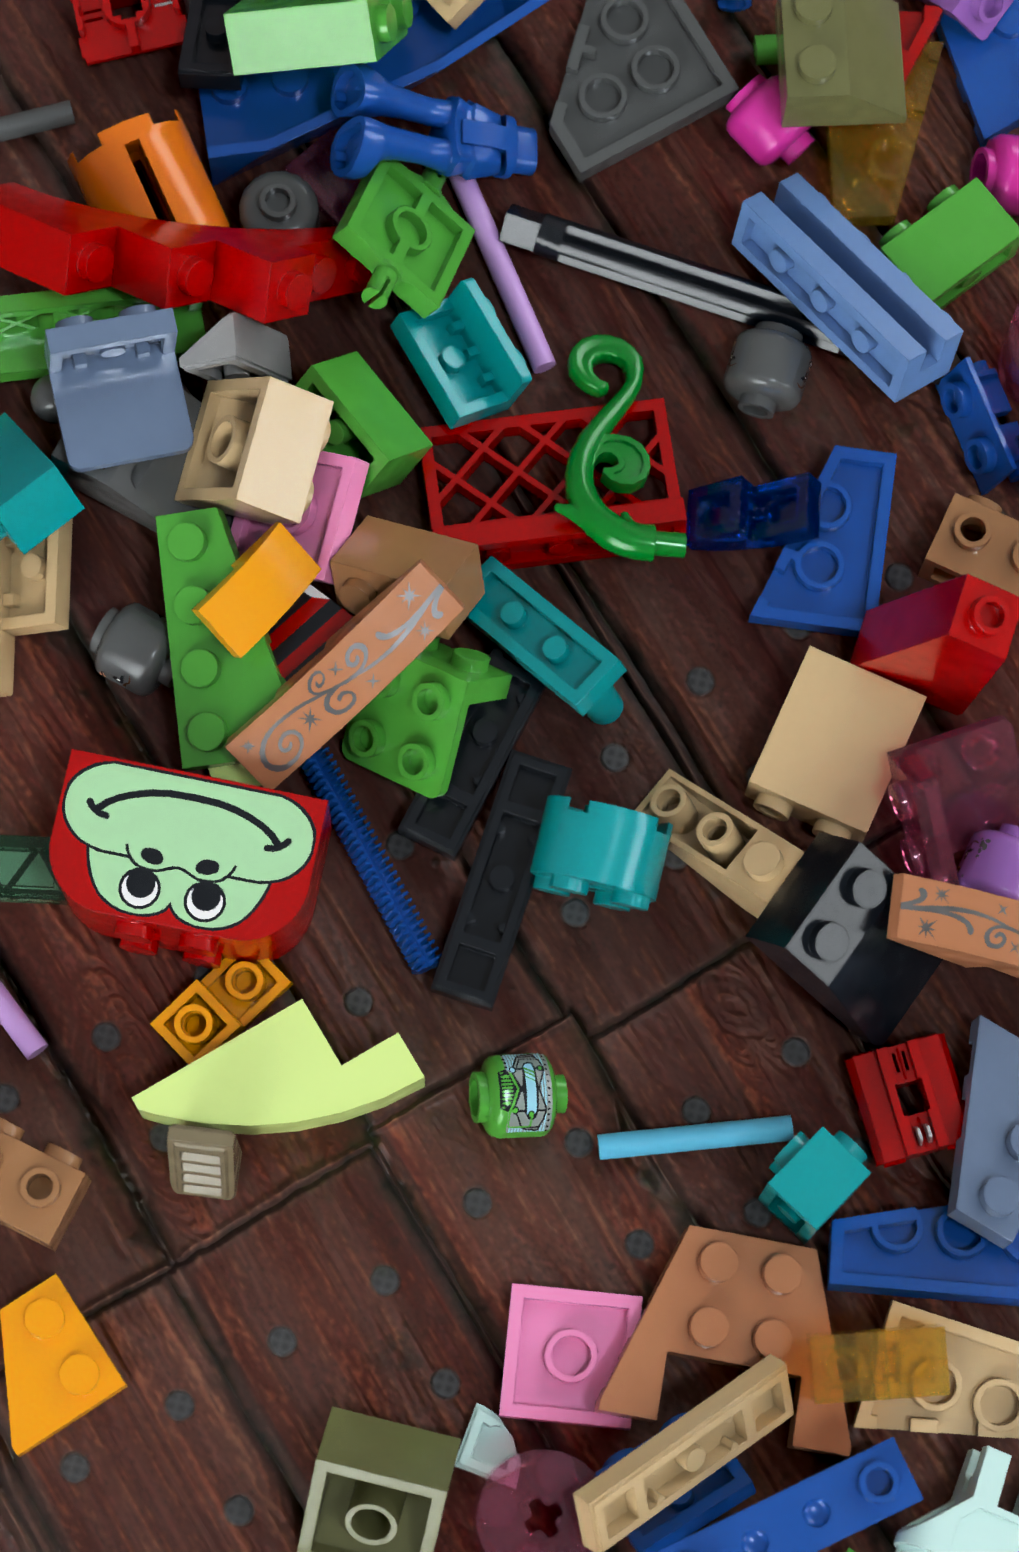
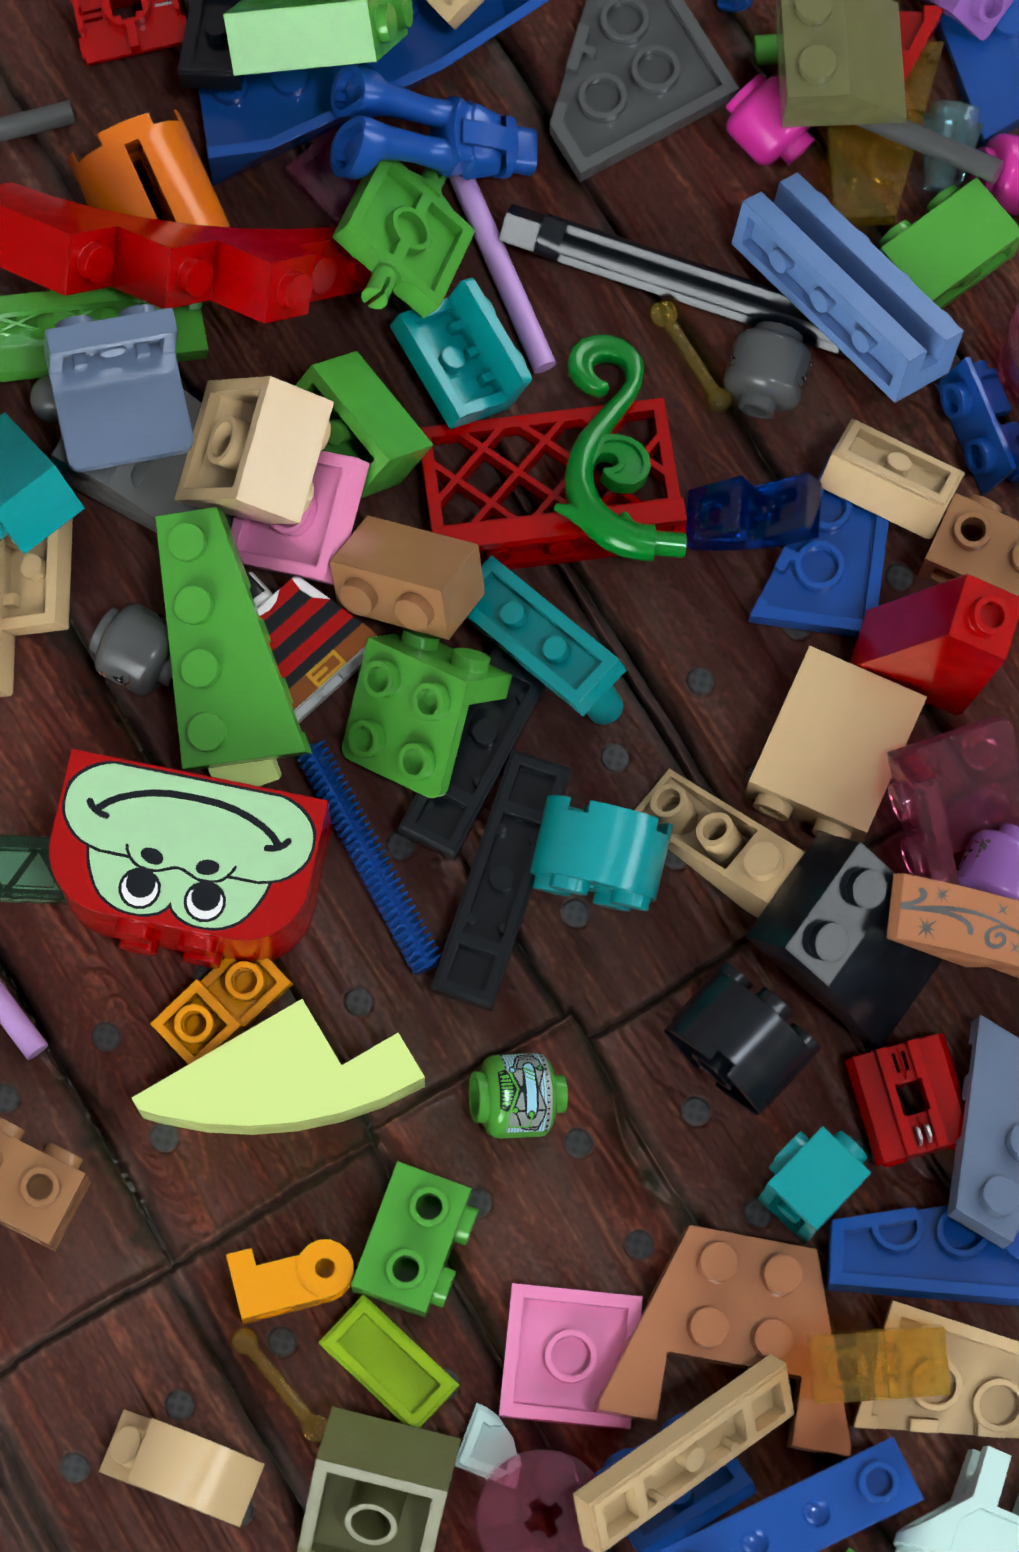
(51, 1364): light orange wing -> none
(182, 1467): none -> tan brick
(203, 1161): dark tan slope -> none
(239, 350): light grey slope -> none
(246, 1342): none -> clear yellow hinge
(257, 591): light orange slope -> none
(279, 202): dark grey head -> none
(290, 1284): none -> light orange leg
(345, 675): nougat slope -> none
(388, 1364): none -> lime tile
(413, 1241): none -> bright green brick
(665, 314): none -> clear yellow hinge
(695, 1137): medium azure bar -> none
(741, 1039): none -> black brick
(891, 479): none -> tan slope
(940, 148): none -> dark grey bar
(959, 123): none -> clear light blue cone

